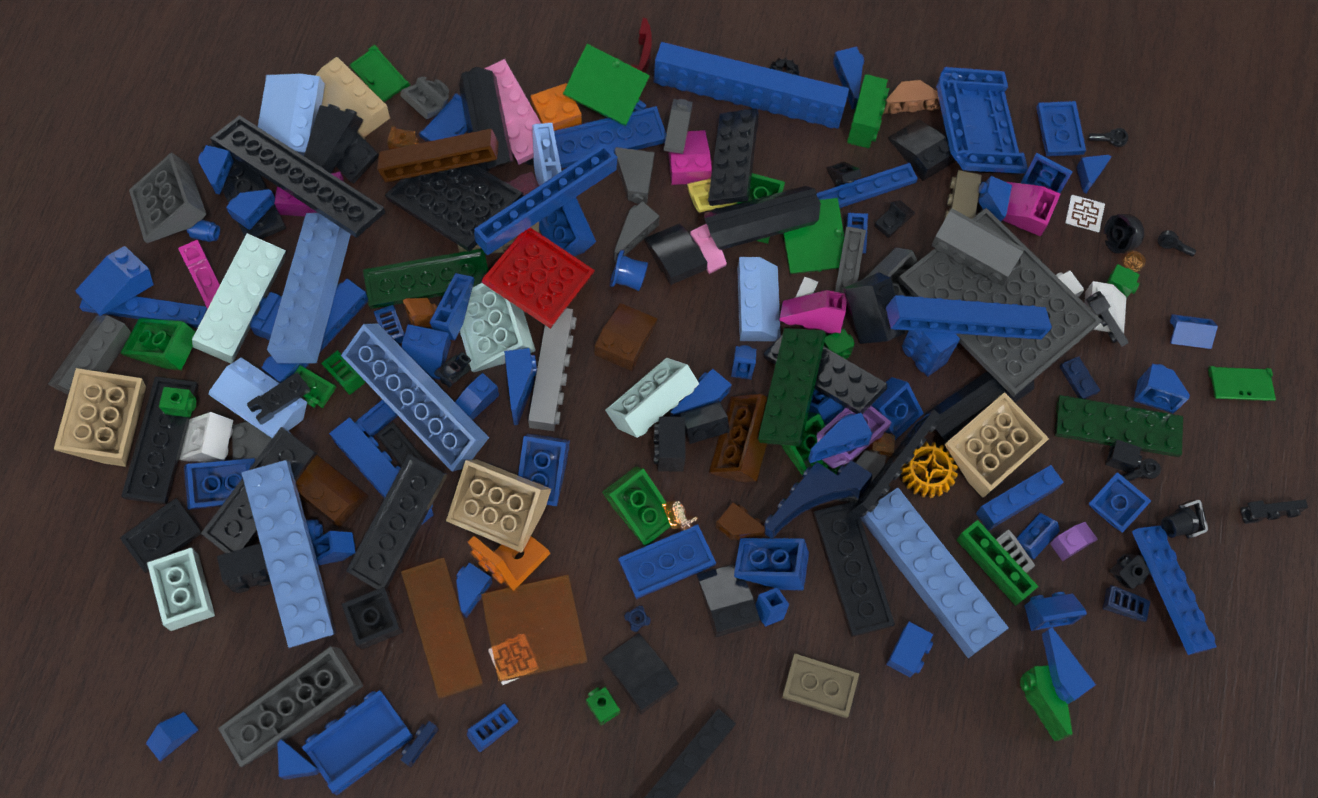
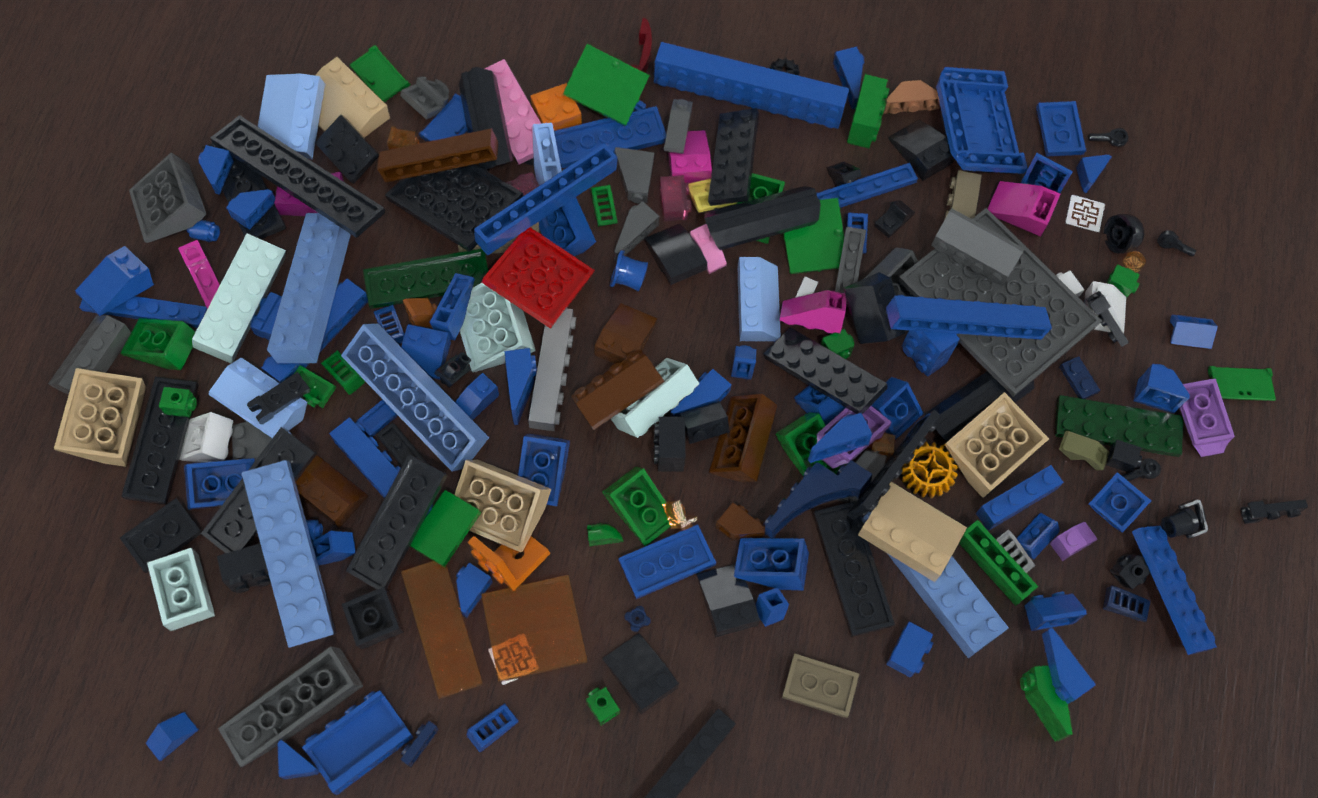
(331, 135): black slope -> none
(445, 528): none -> green tile
(603, 190): none -> green slope
(603, 534): none -> green brick
(617, 388): none -> reddish brown slope
(674, 198): none -> clear pink brick
(792, 387): dark green plate -> none
(913, 532): none -> tan slope
(995, 196): blue slope -> none
(1083, 448): none -> olive slope
(1206, 418): none -> medium lavender slope

